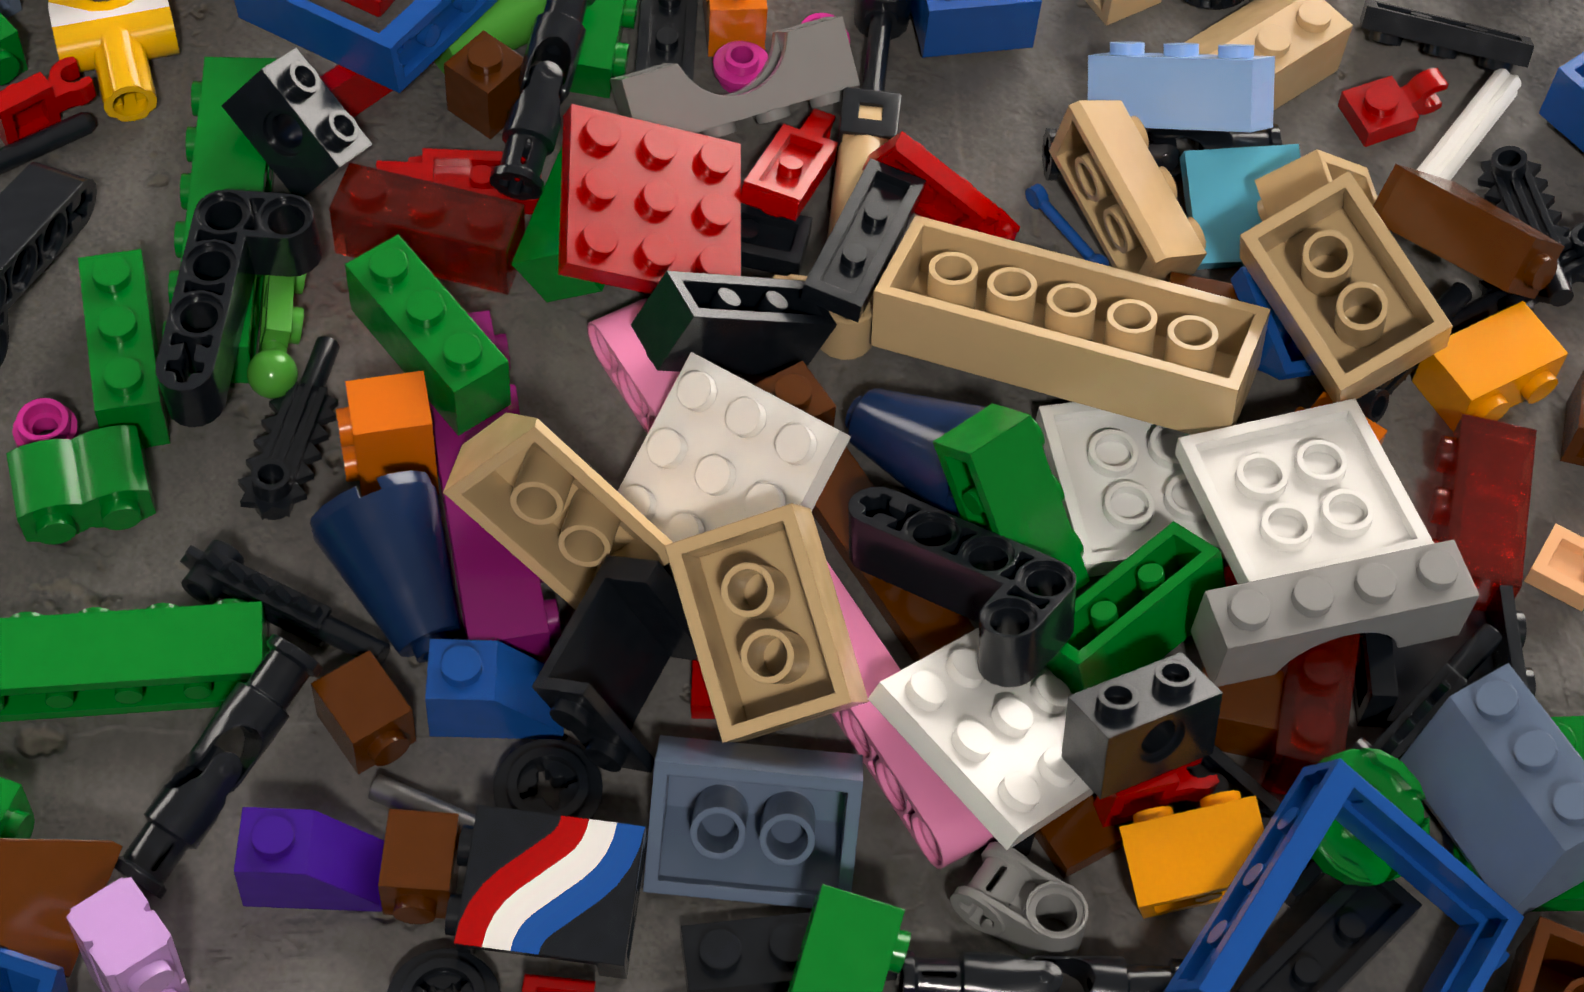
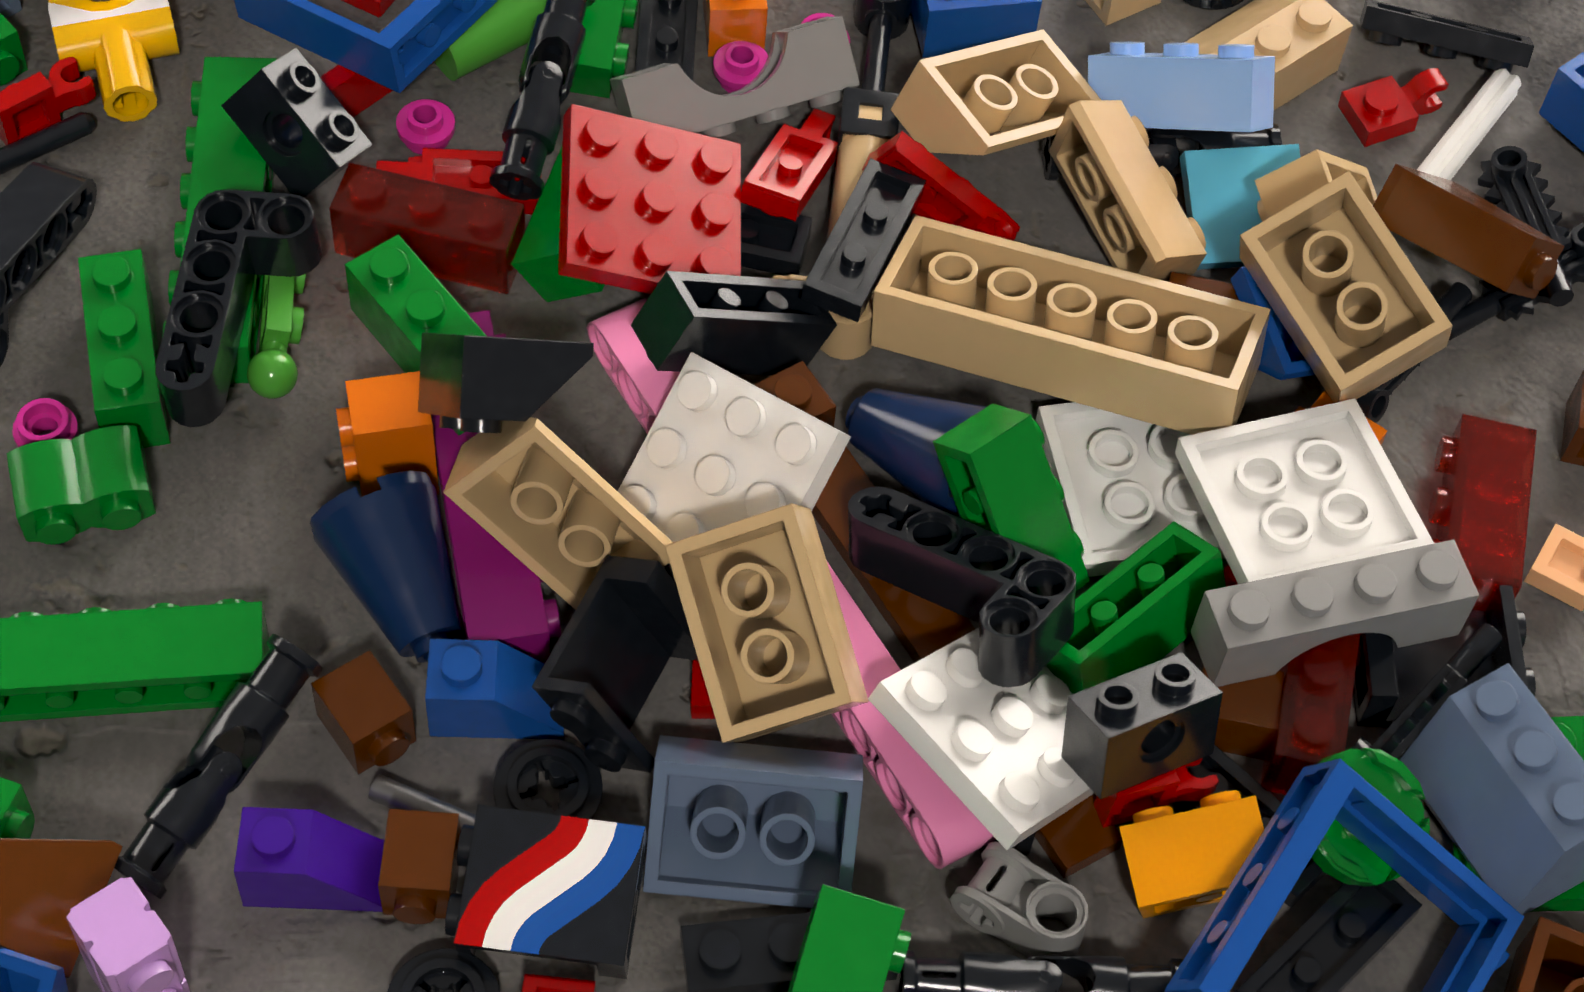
(222, 574): black piece -> none
(291, 438): black piece -> none
(425, 125): none -> dark pink plate
(483, 83): reddish brown brick -> none
(492, 379): none -> black slope
(990, 95): none -> tan slope
(1038, 198): blue hinge -> none
(1492, 367): light orange brick -> none

